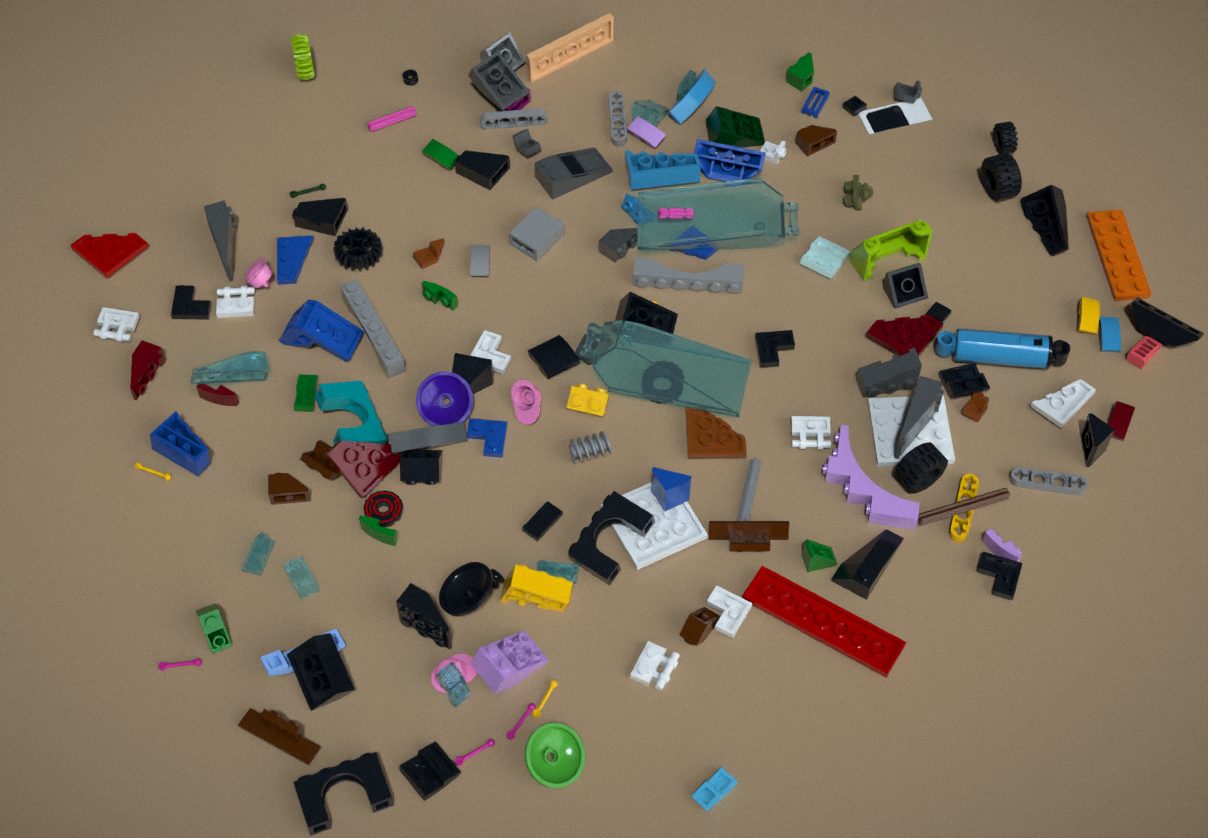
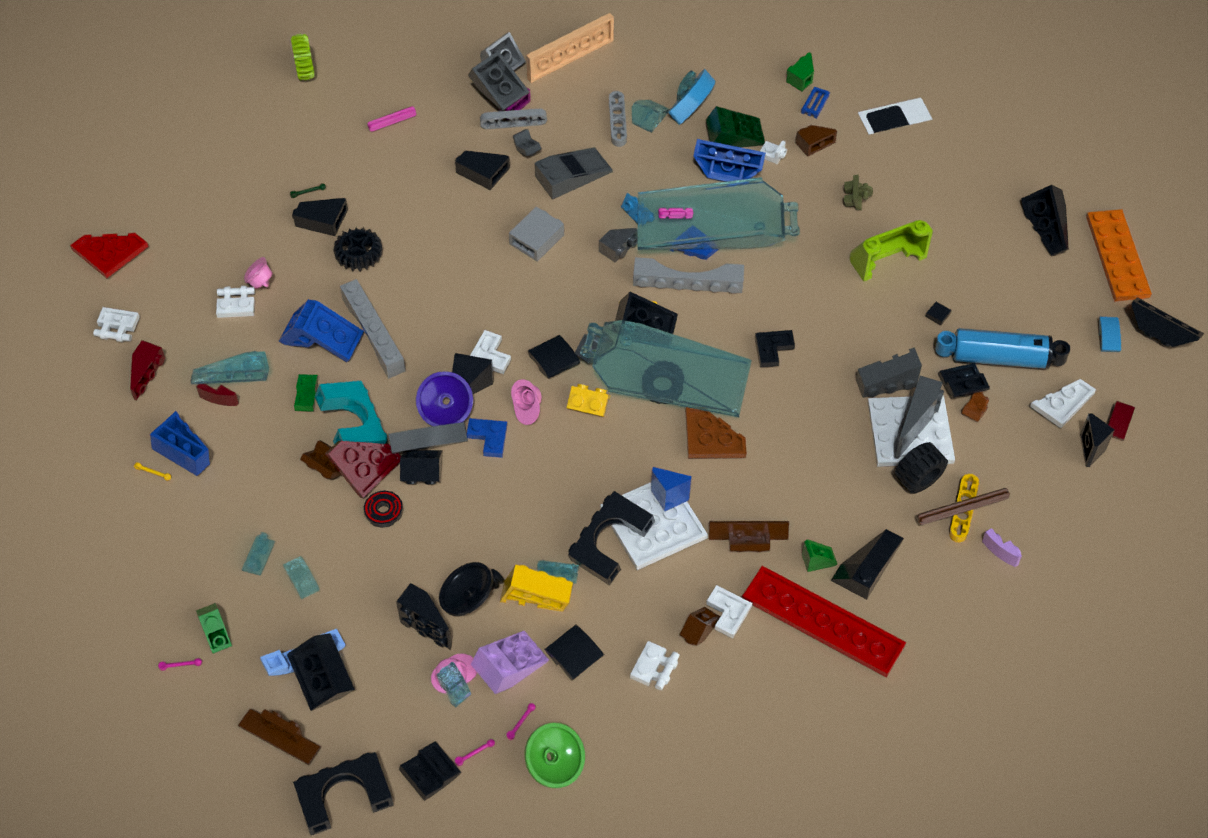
(186, 307): black plate -> none
(222, 231): dark grey slope -> none
(286, 489): reddish brown slope -> none
(290, 257): blue wing -> none
(373, 528): green slope -> none
(410, 81): black bush -> none
(430, 255): dark orange slope -> none
(439, 293): green slope -> none
(440, 153): green slope -> none
(480, 260): light grey slope -> none
(537, 712): yellow hinge -> none
(542, 521): black tile -> none
(574, 652): none -> black slope
(589, 446): light grey piece -> none
(646, 131): lavender slope -> none
(661, 169): dark azure wedge -> none
(715, 789): medium azure slope -> none
(749, 490): light grey axle -> none
(811, 427): white plate -> none
(825, 257): light aqua slope -> none
(854, 105): black tile -> none
(860, 489): lavender arch -> none
(905, 285): black slope -> none
(905, 333): dark red plate -> none
(908, 93): dark grey bracket -> none
(1001, 176): black tyre -> none
(1005, 137): black tyre -> none
(1005, 571): black plate -> none
(1048, 478): light grey beam -> none
(1089, 316): yellow slope -> none
(1138, 360): coral slope -> none

